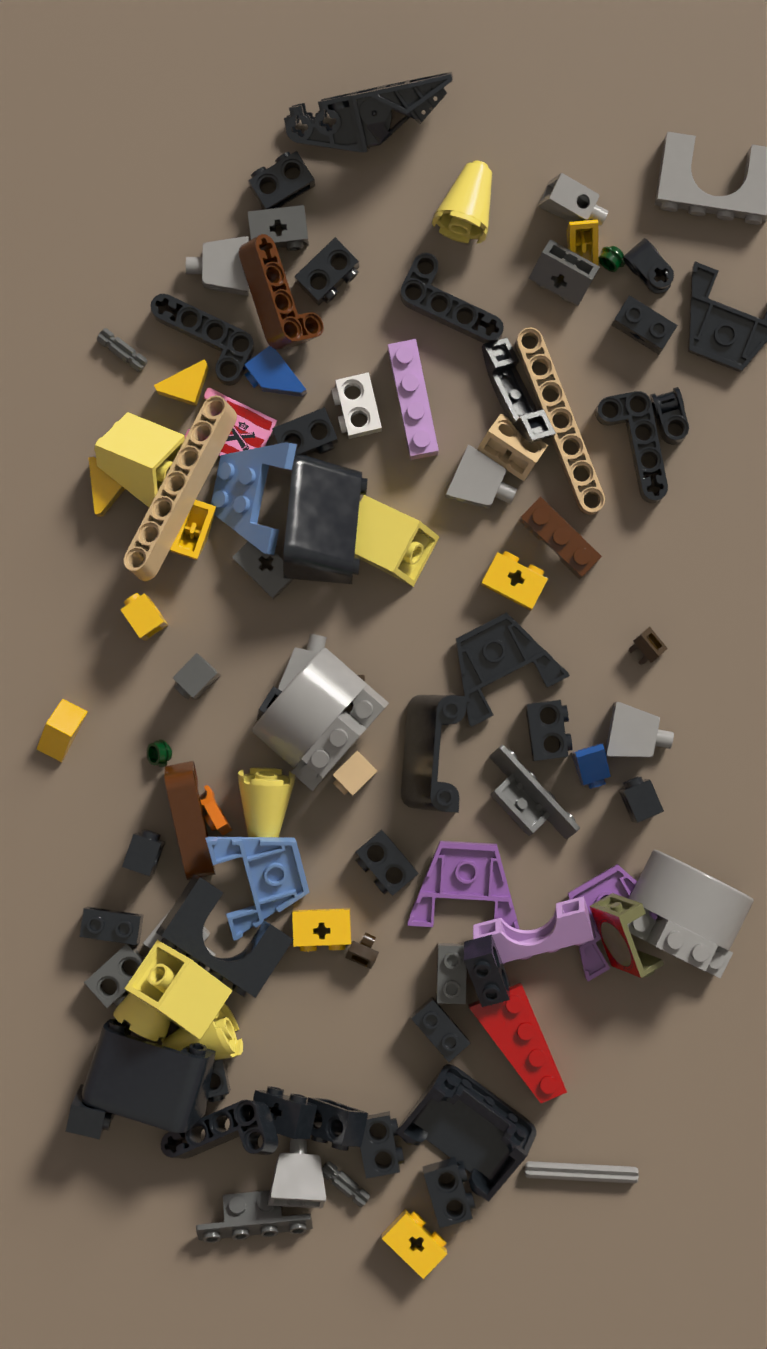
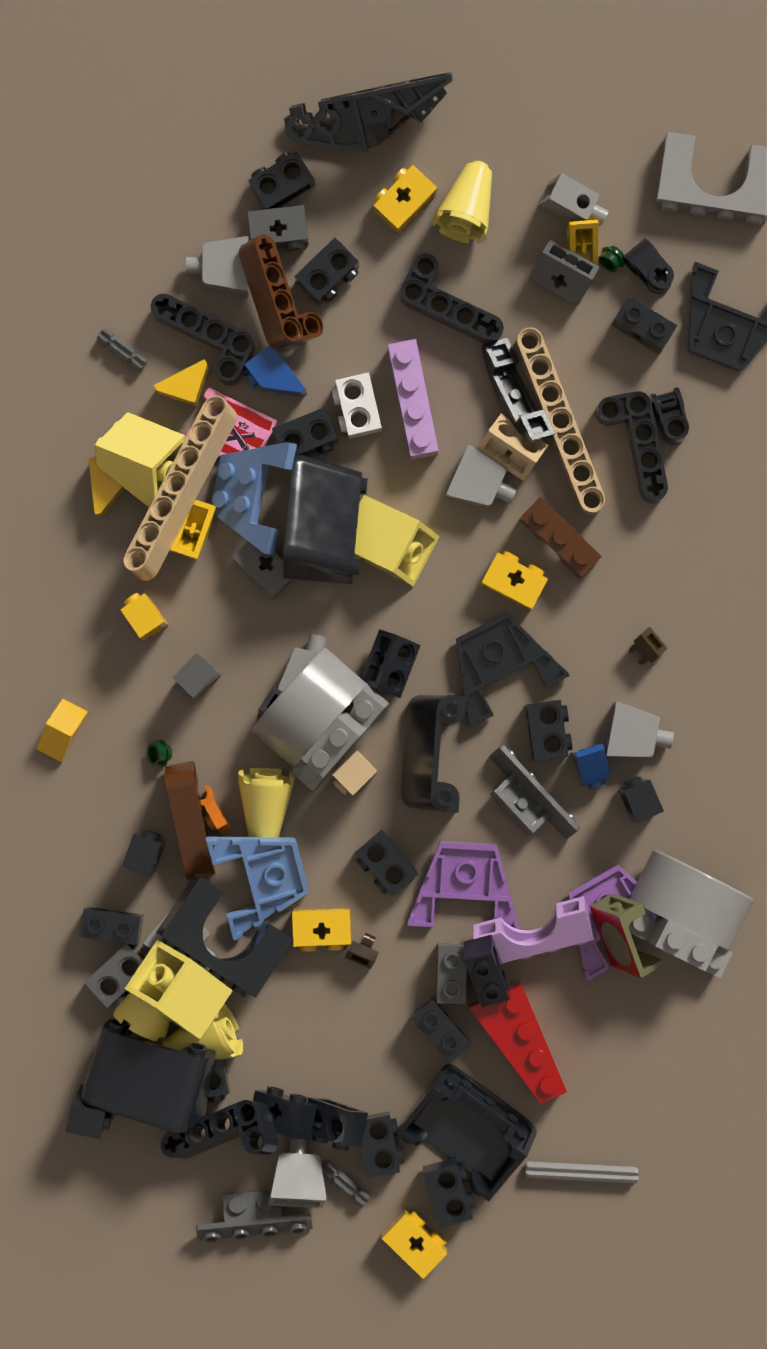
(390, 663): none -> black brick
(419, 191): none -> yellow brick

